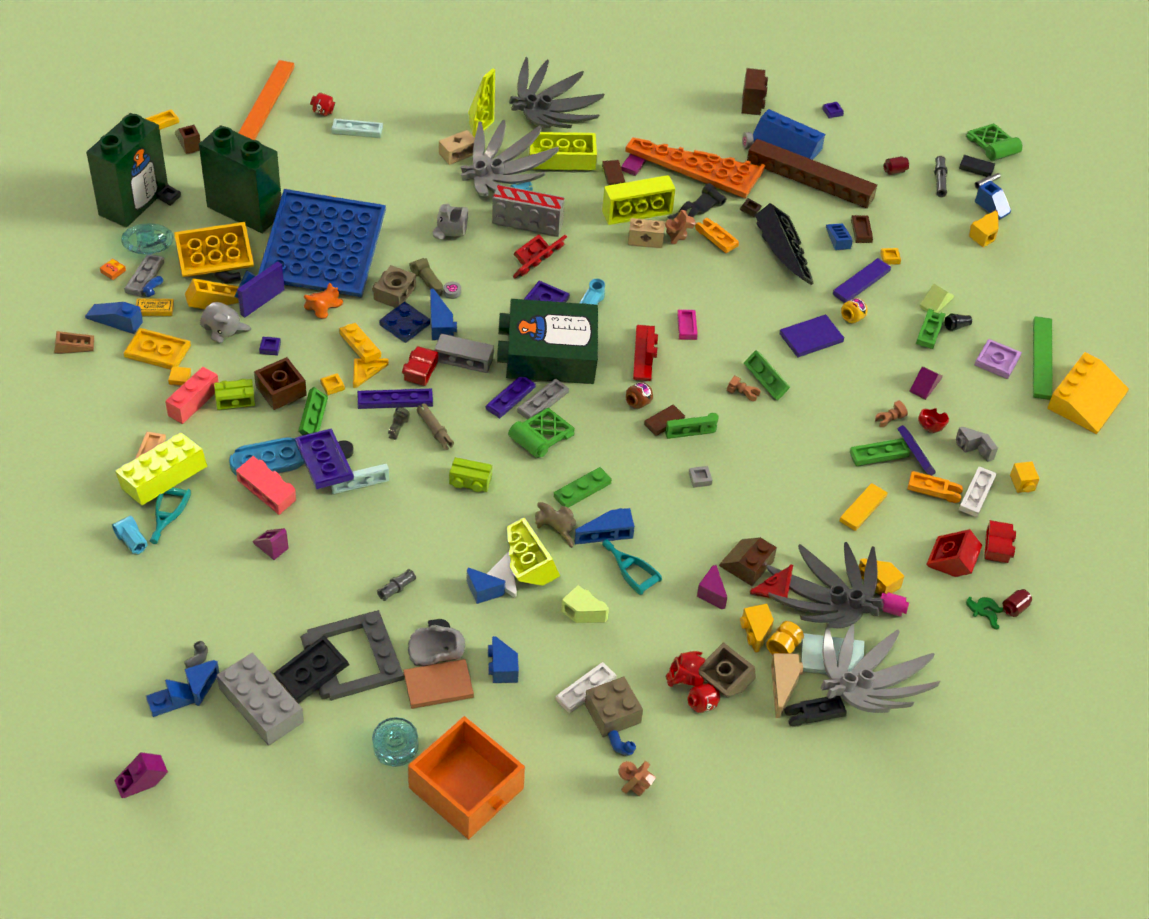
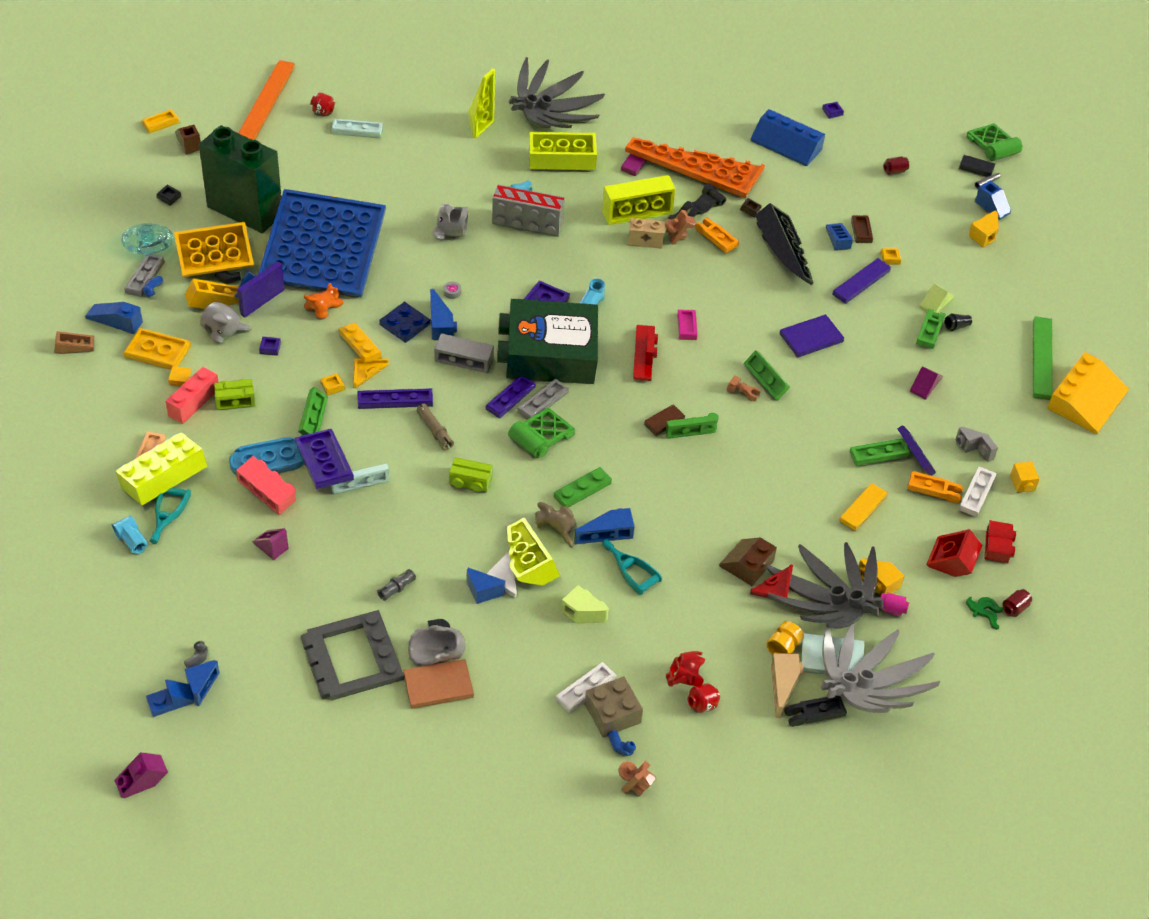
(112, 269): orange tile -> none
(127, 169): dark green brick -> none
(156, 307): yellow tile -> none
(260, 698): light grey brick -> none
(280, 383): reddish brown brick -> none
(311, 669): black tile -> none
(347, 448): black tile -> none
(394, 286): dark tan brick -> none
(395, 741): clear light blue wheel -> none
(400, 416): clear smoke piece -> none
(420, 365): red brick -> none
(422, 268): olive piece -> none
(457, 147): tan brick -> none
(466, 777): orange container -> none
(489, 169): light grey plant -> none
(504, 662): blue slope -> none
(534, 251): red bracket -> none
(613, 172): reddish brown tile -> none
(639, 395): dark orange head -> none
(700, 476): light grey tile -> none
(712, 589): magenta slope -> none
(727, 671): dark tan slope -> none
(747, 140): light grey tile -> none
(754, 91): reddish brown brick -> none
(758, 625): yellow slope -> none
(812, 173): reddish brown brick -> none
(854, 310): yellow head -> none
(899, 411): nougat piece -> none
(932, 420): red hair -> none
(940, 172): dark grey pin -> none
(998, 358): lavender tile -> none

